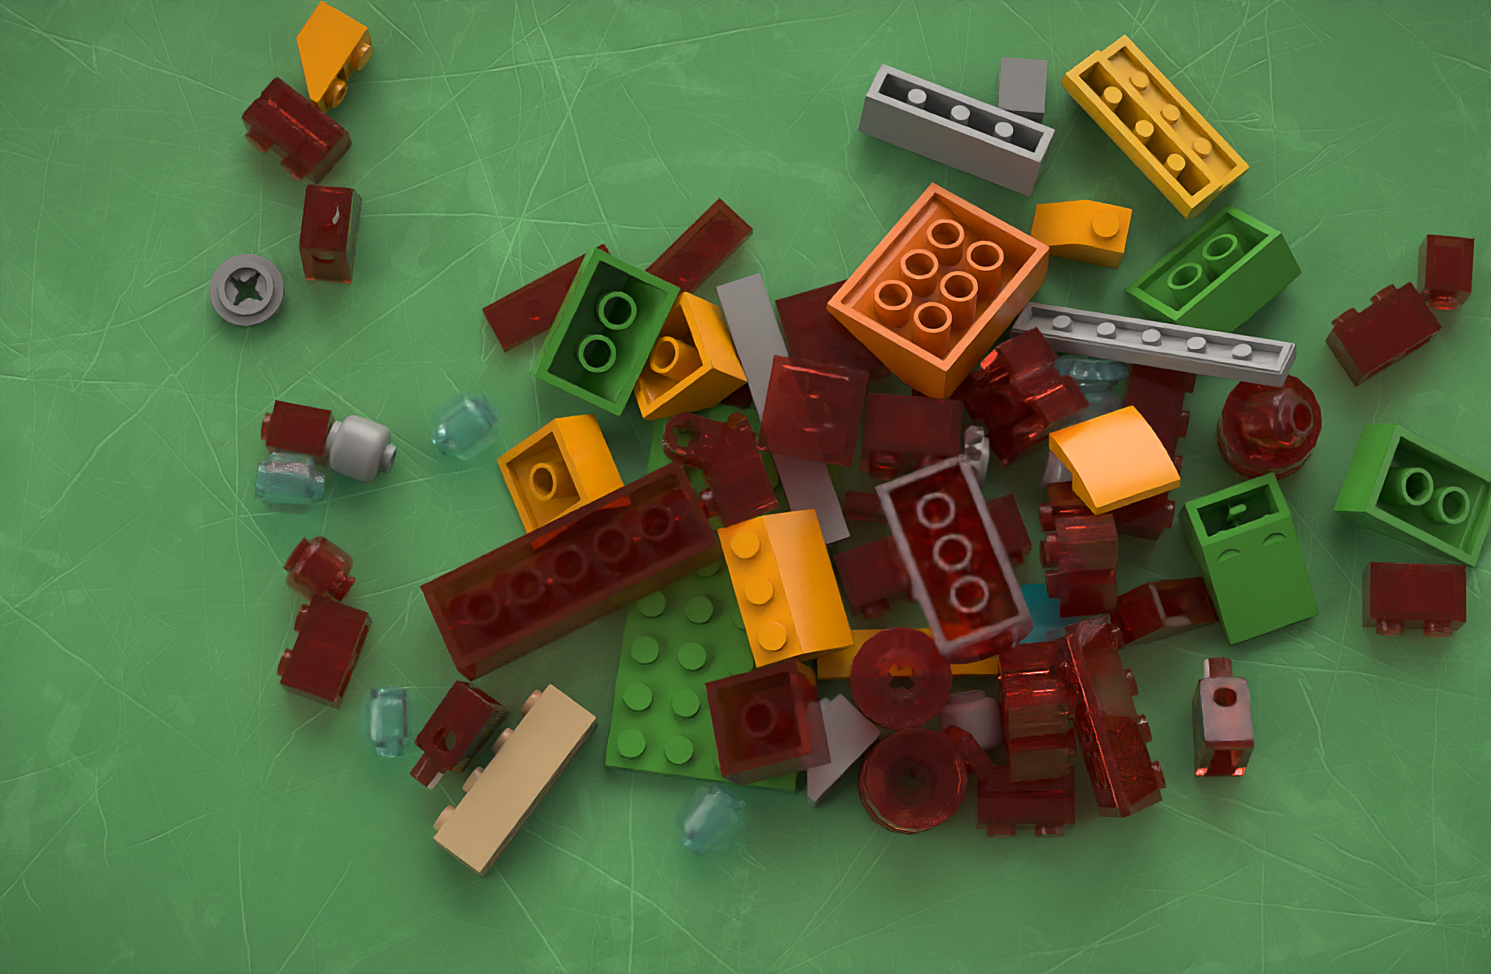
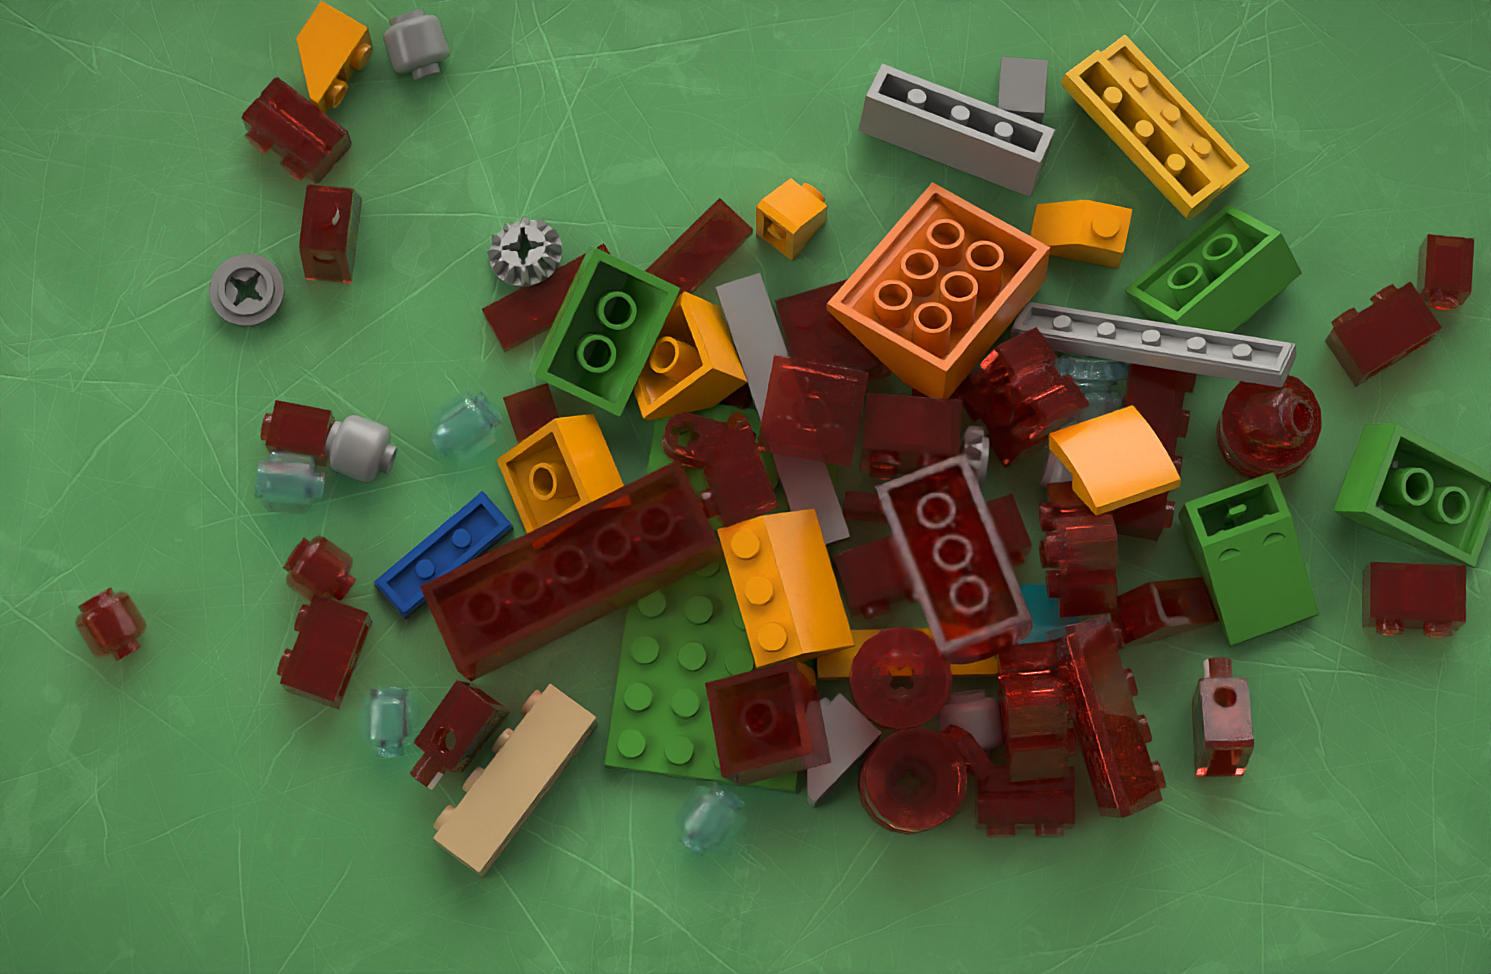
(110, 624): none -> clear red head
(416, 44): none -> light grey head
(451, 545): none -> blue tile
(530, 410): none -> clear red plate
(540, 261): none -> light grey gear
(790, 217): none -> light orange slope

